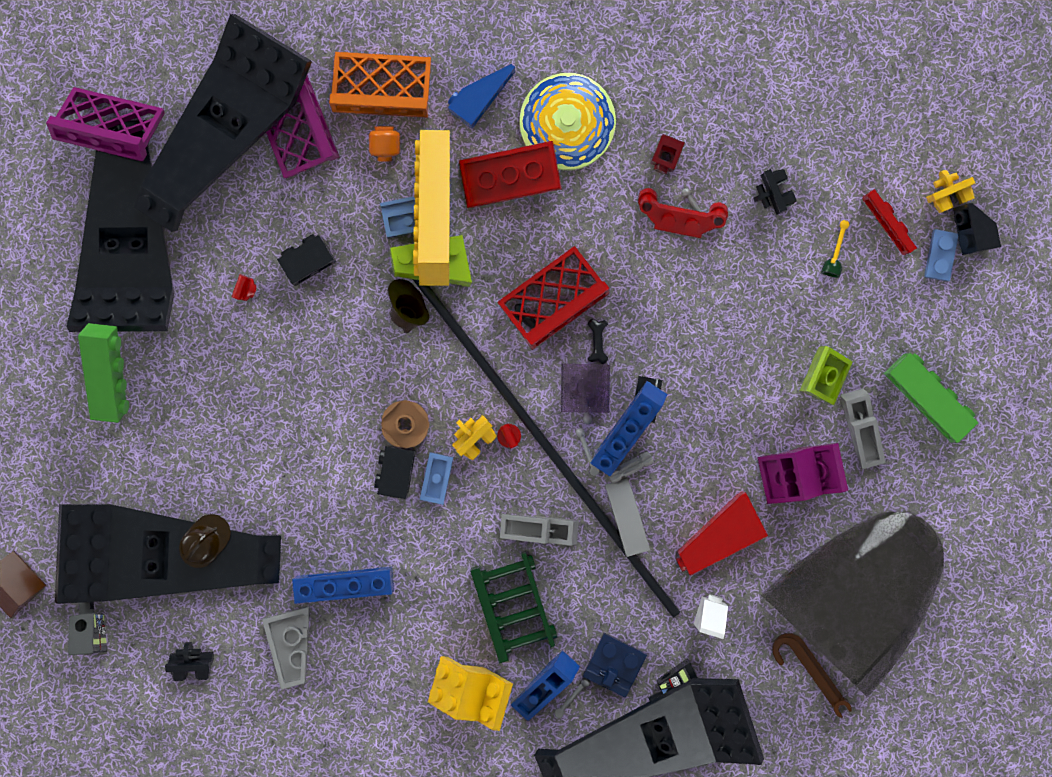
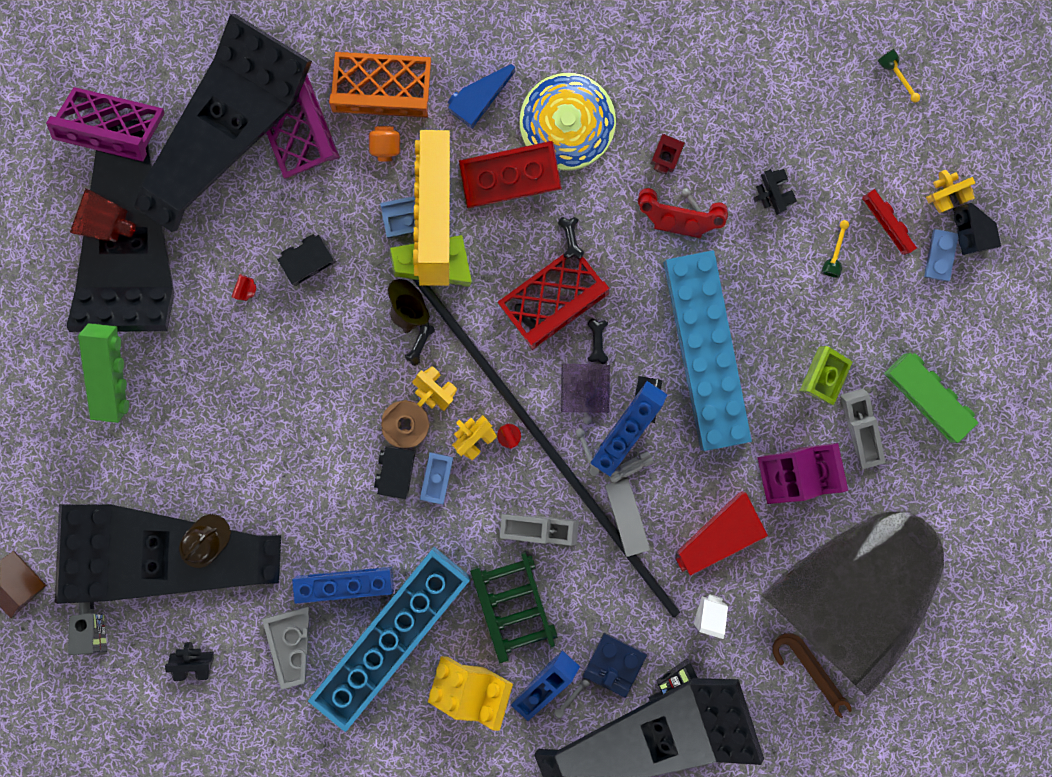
(101, 218): none -> clear red torso
(389, 639): none -> dark azure brick
(414, 355): none -> black piece
(431, 392): none -> yellow hips
(568, 226): none -> black piece
(707, 351): none -> dark azure brick
(890, 62): none -> hinge

